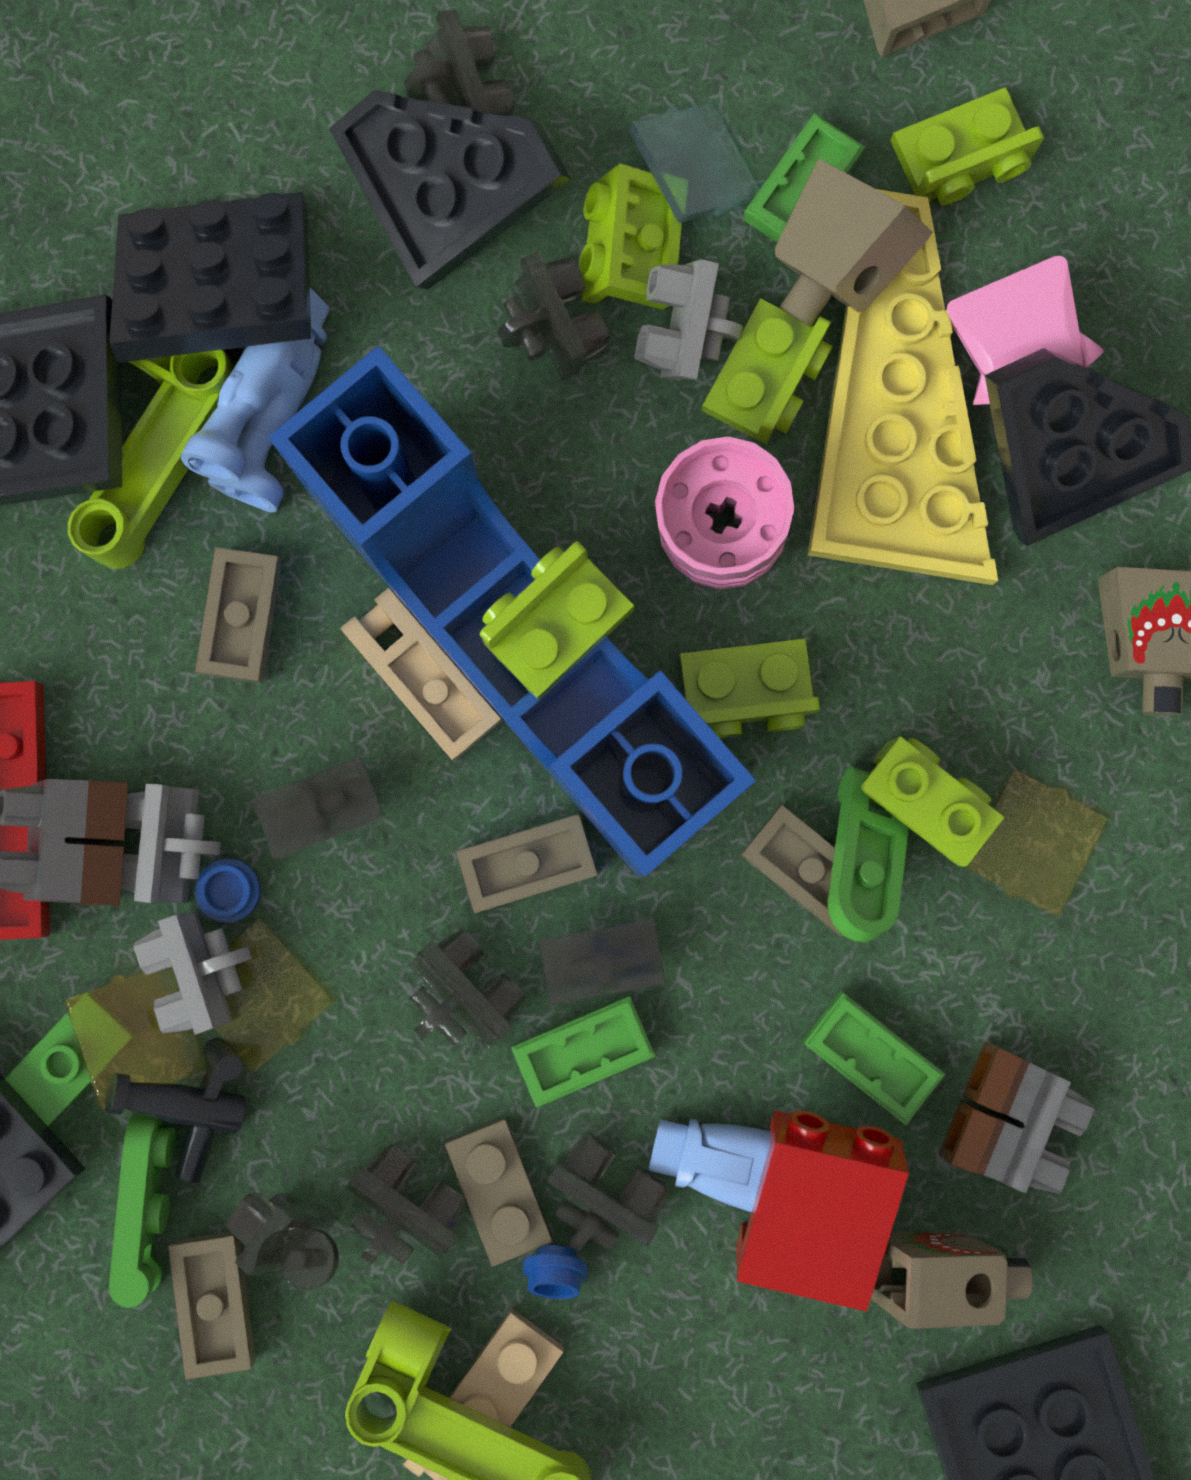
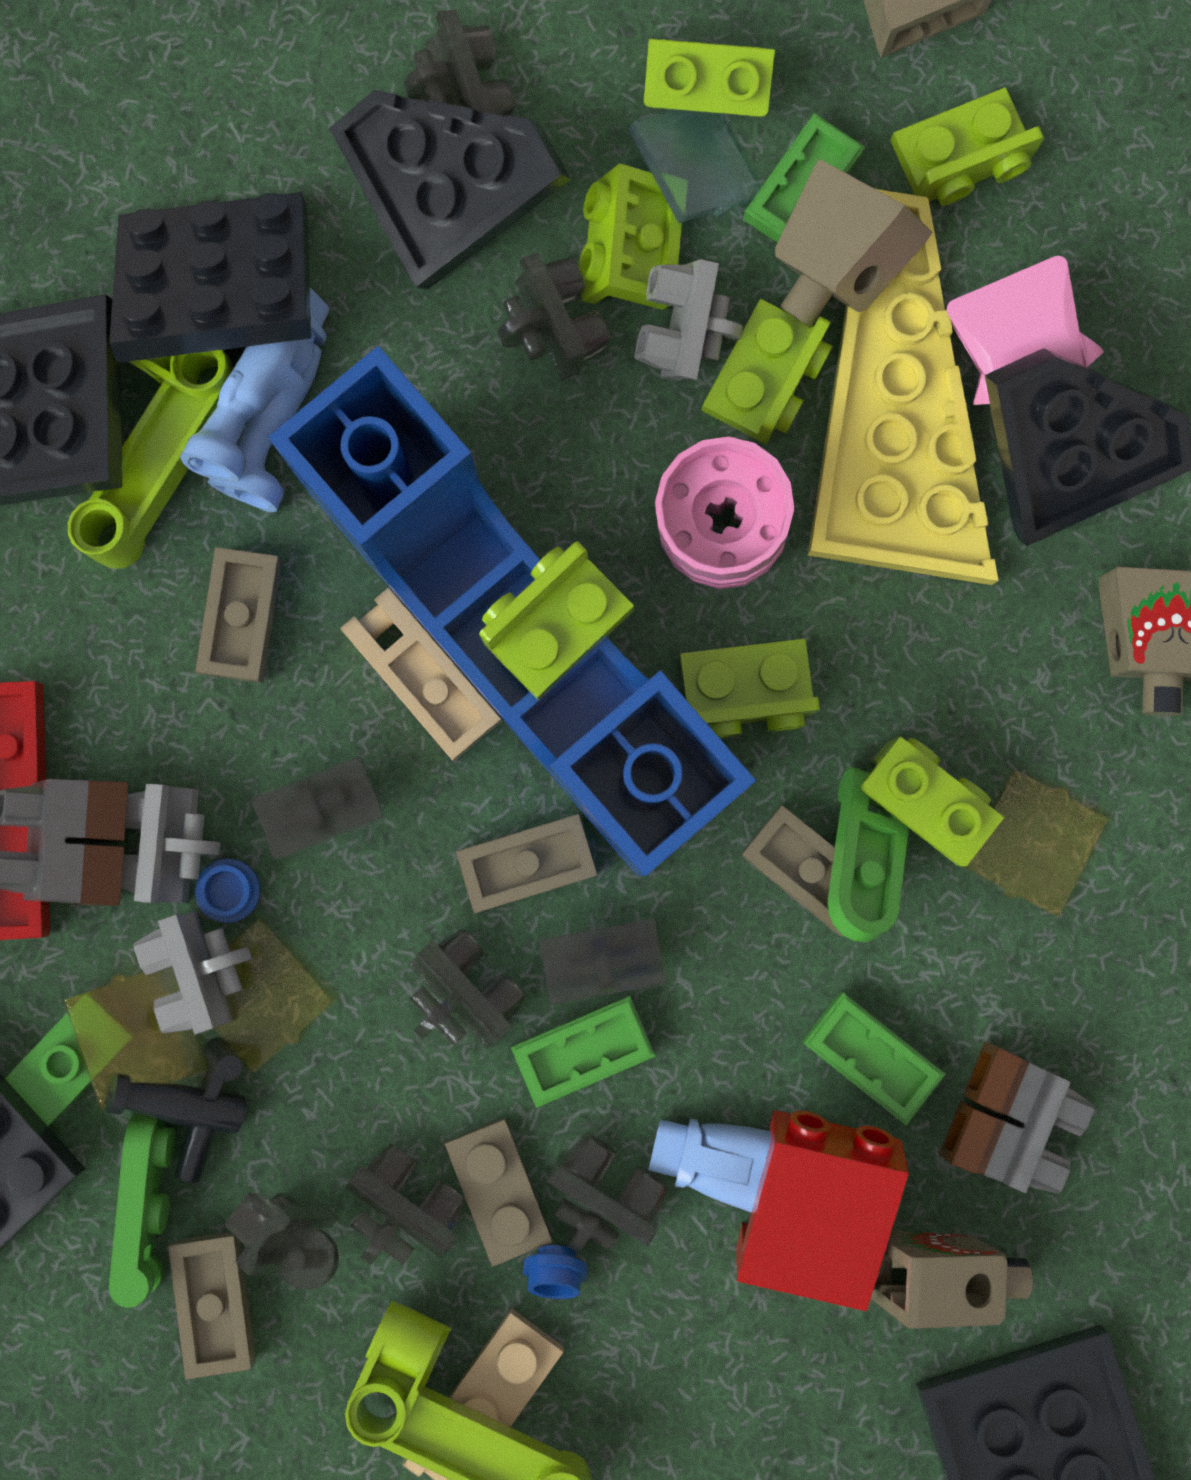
(708, 77): none -> lime bracket

